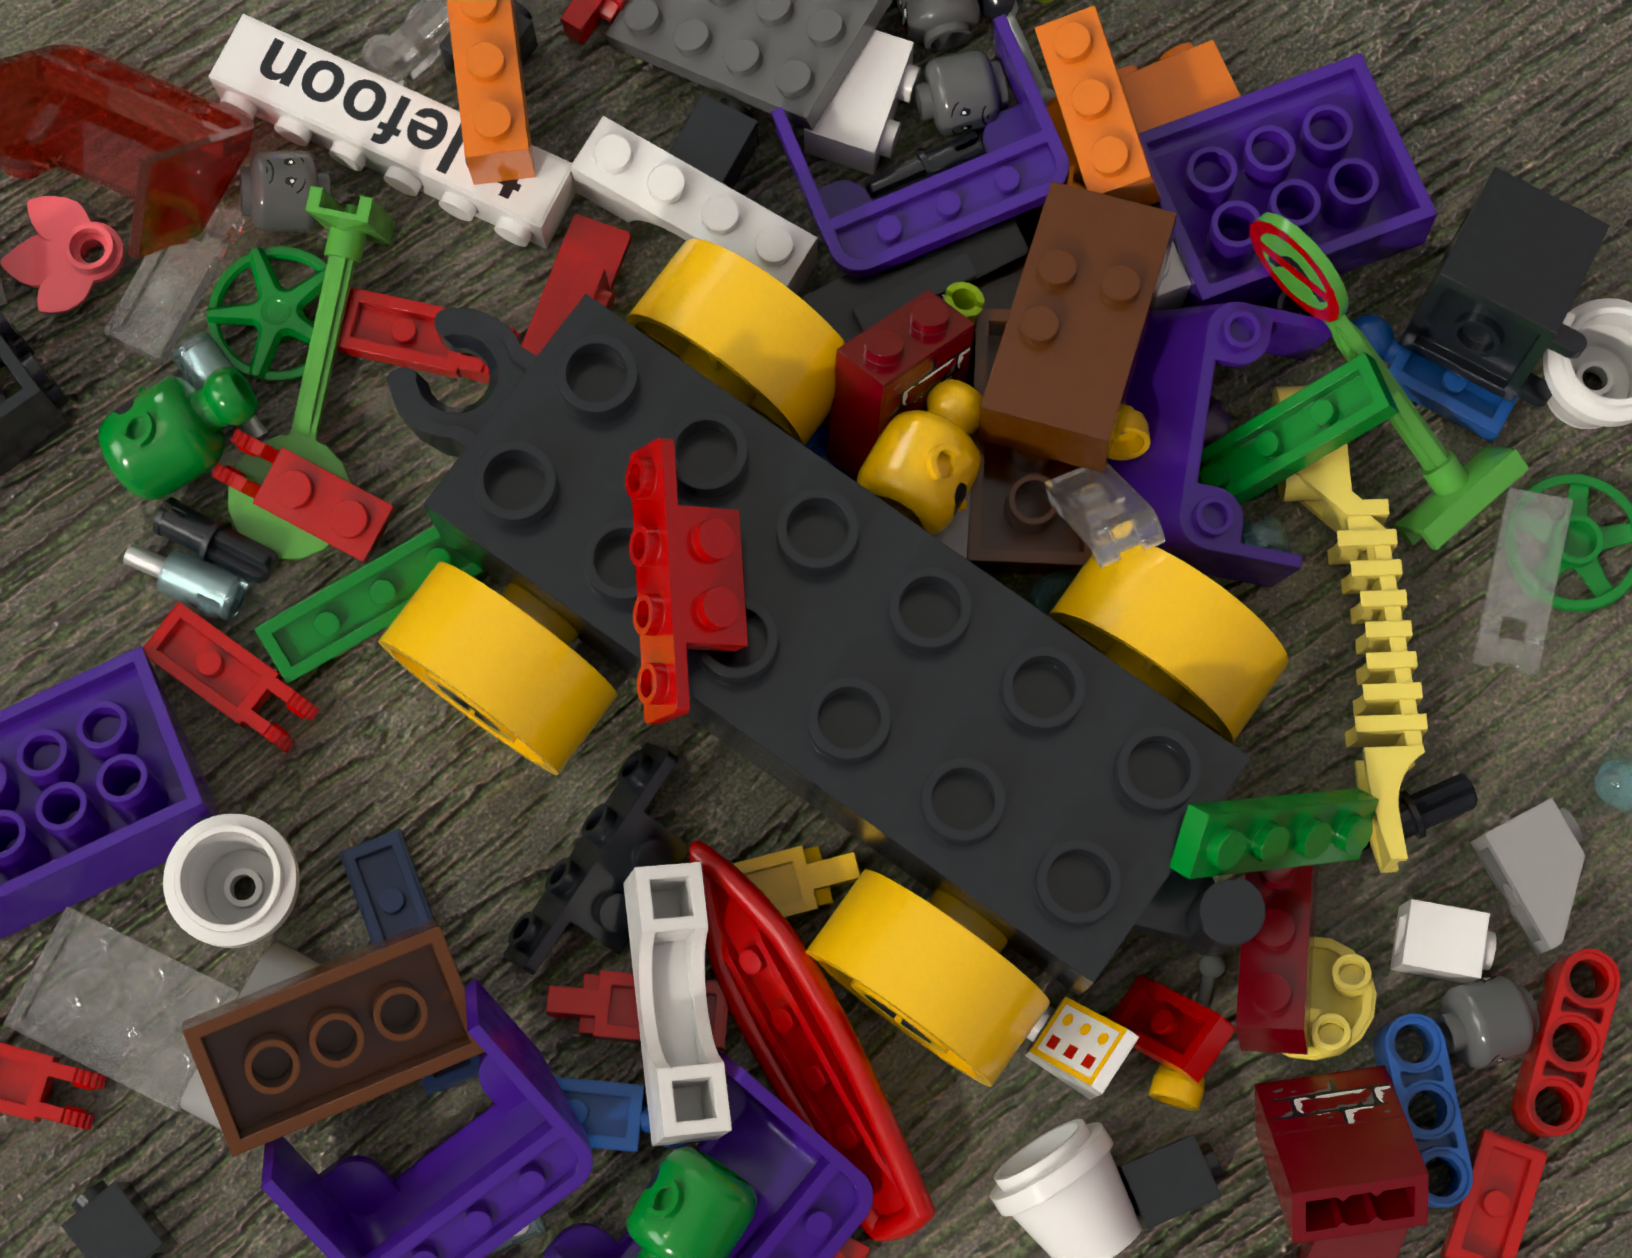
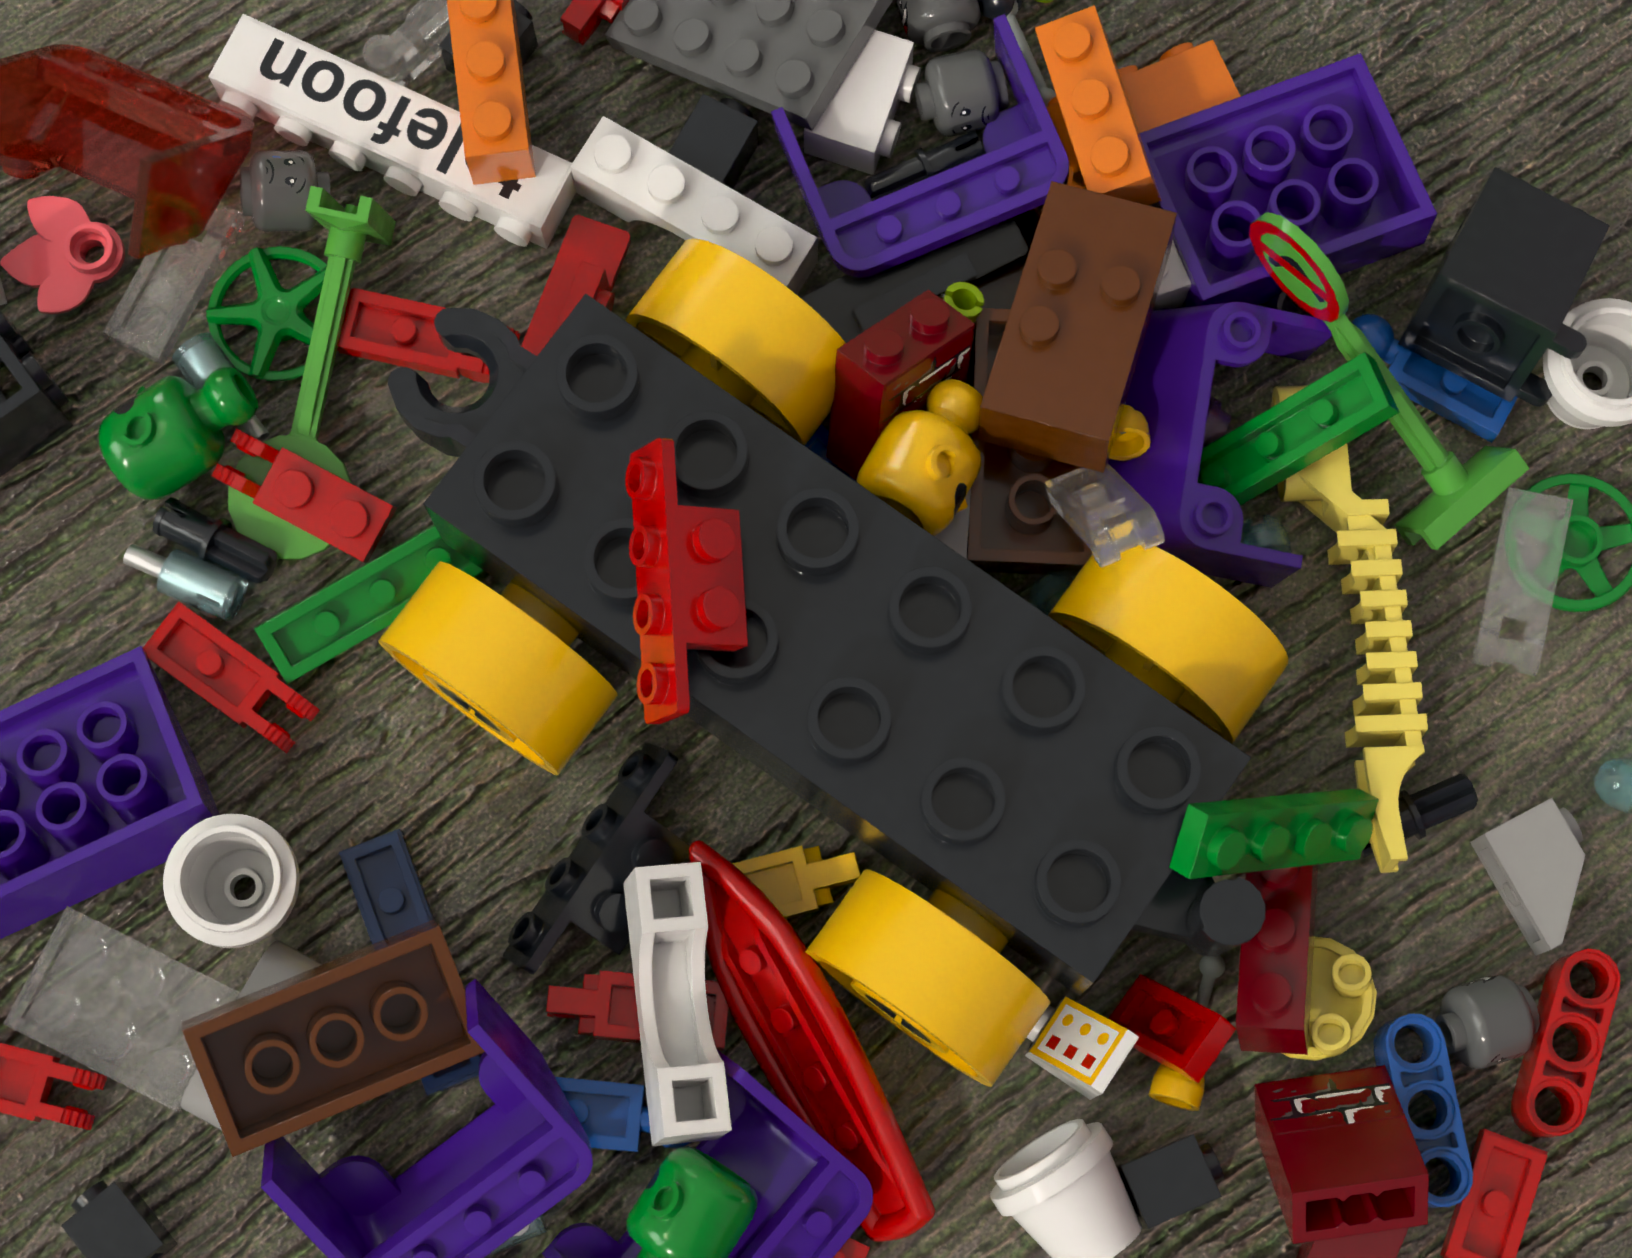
(1442, 942): white brick -> none

